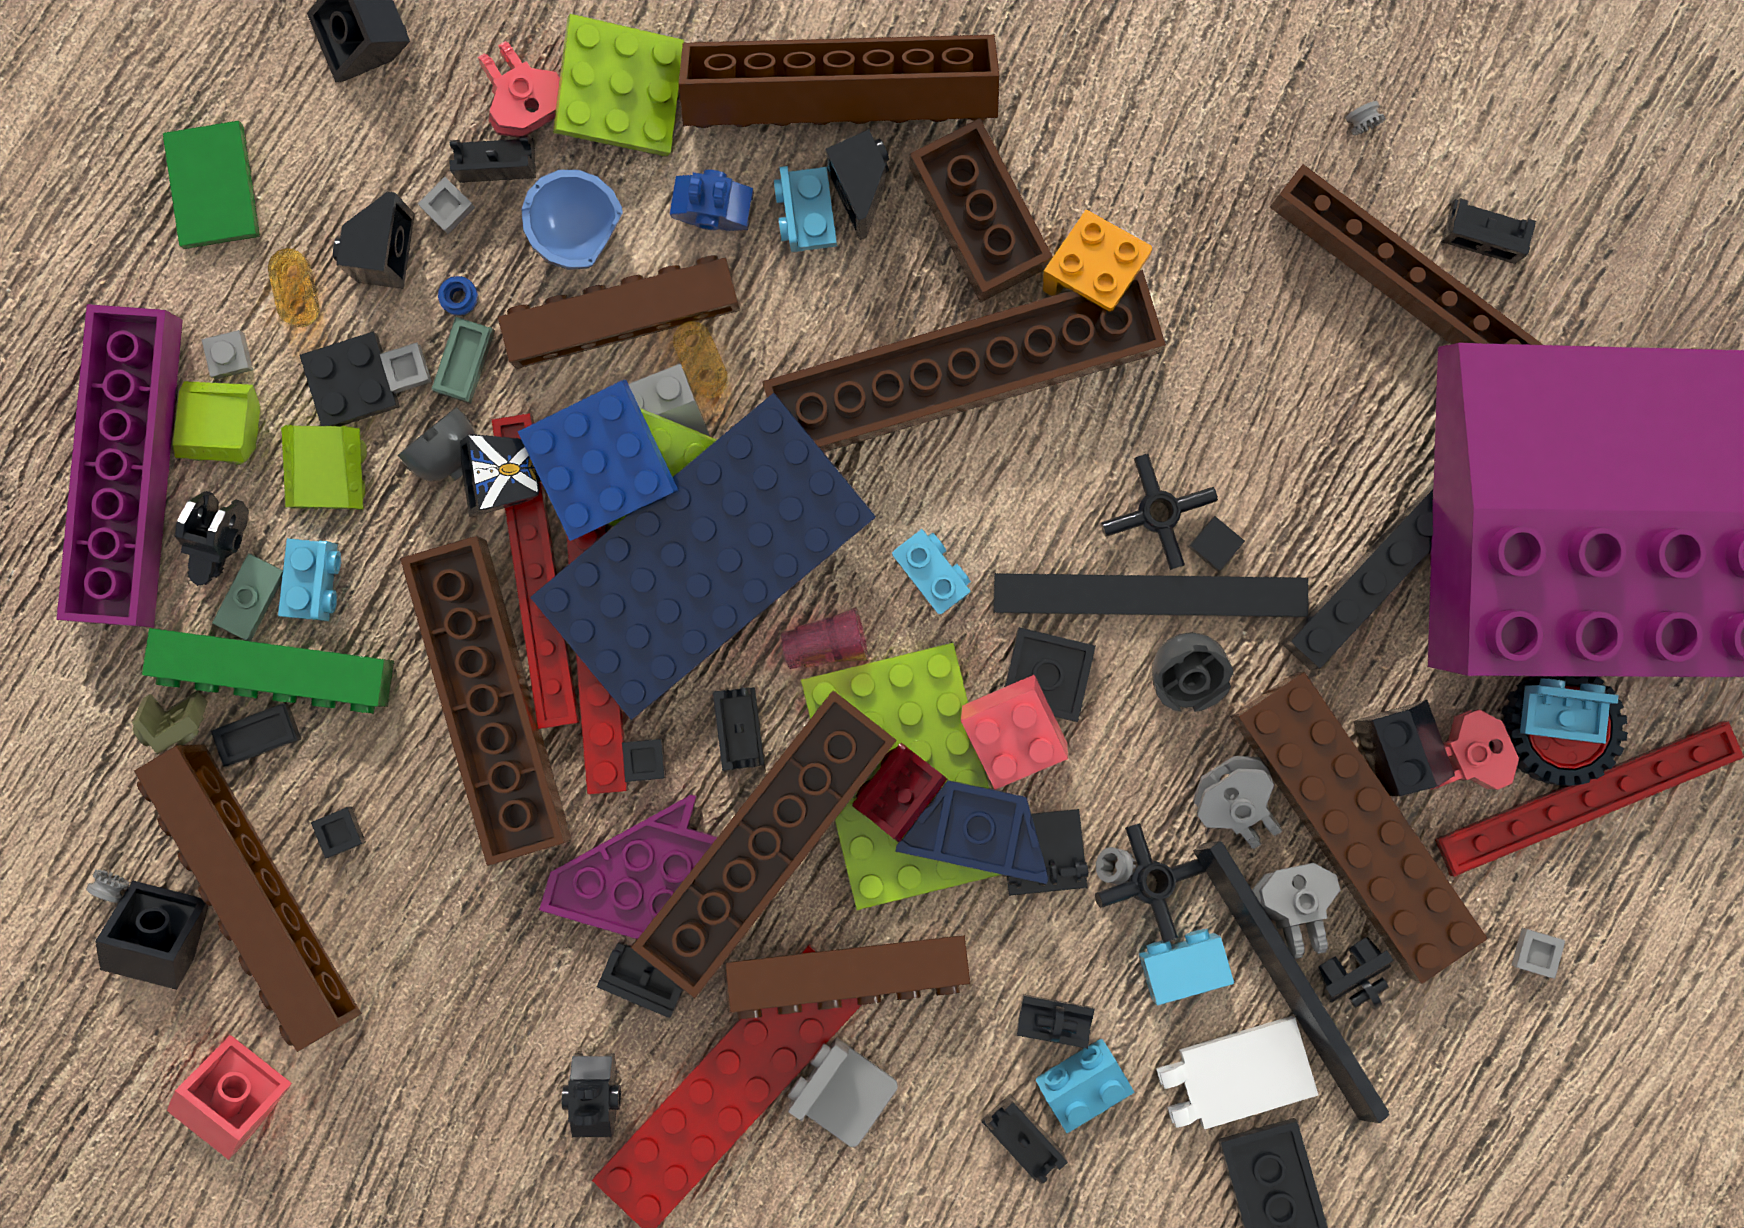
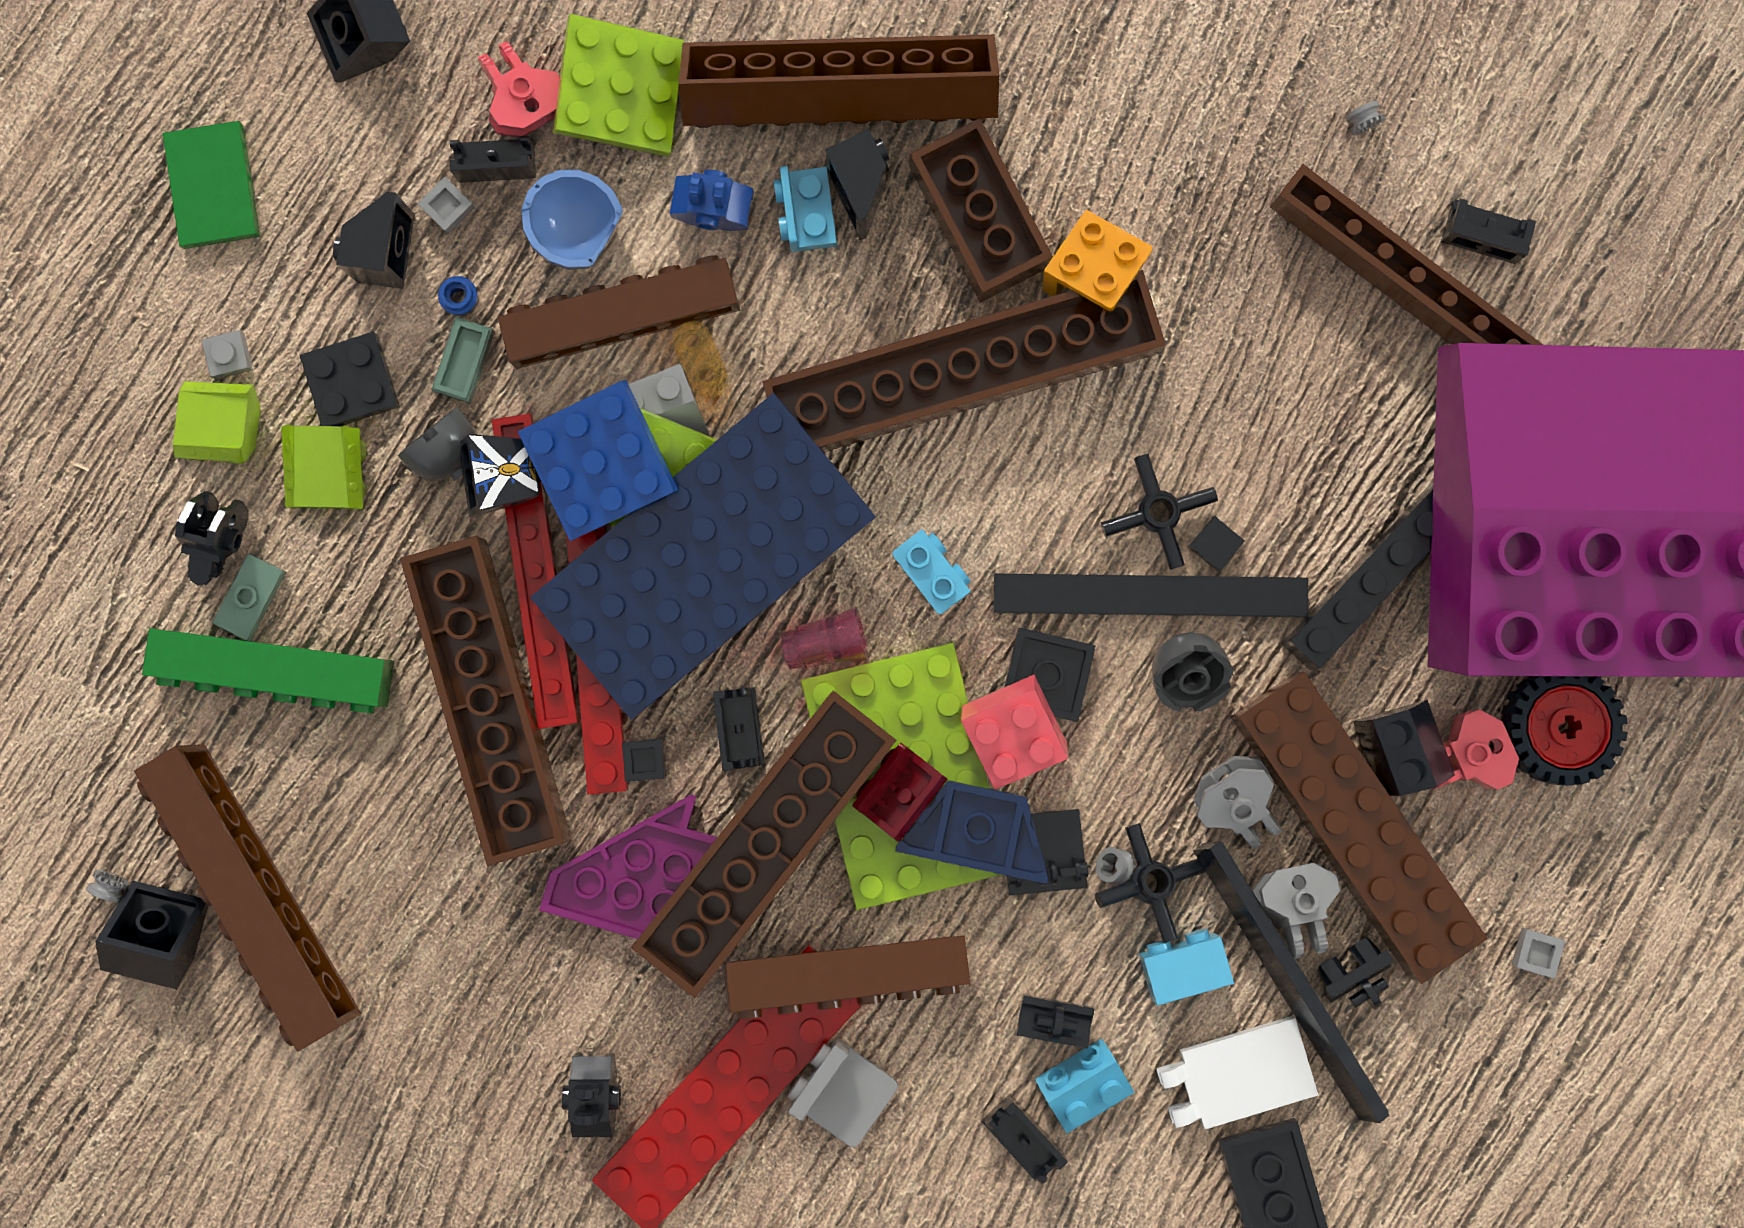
(120, 466): magenta brick -> none
(175, 725): olive bracket -> none
(228, 1097): coral slope -> none
(256, 735): black tile -> none
(294, 289): clear yellow plate -> none
(309, 579): medium azure bracket -> none
(338, 832): black plate -> none
(405, 368): light grey plate -> none
(639, 981): black hinge -> none
(1566, 713): medium azure bracket -> none
(1581, 803): red tile -> none

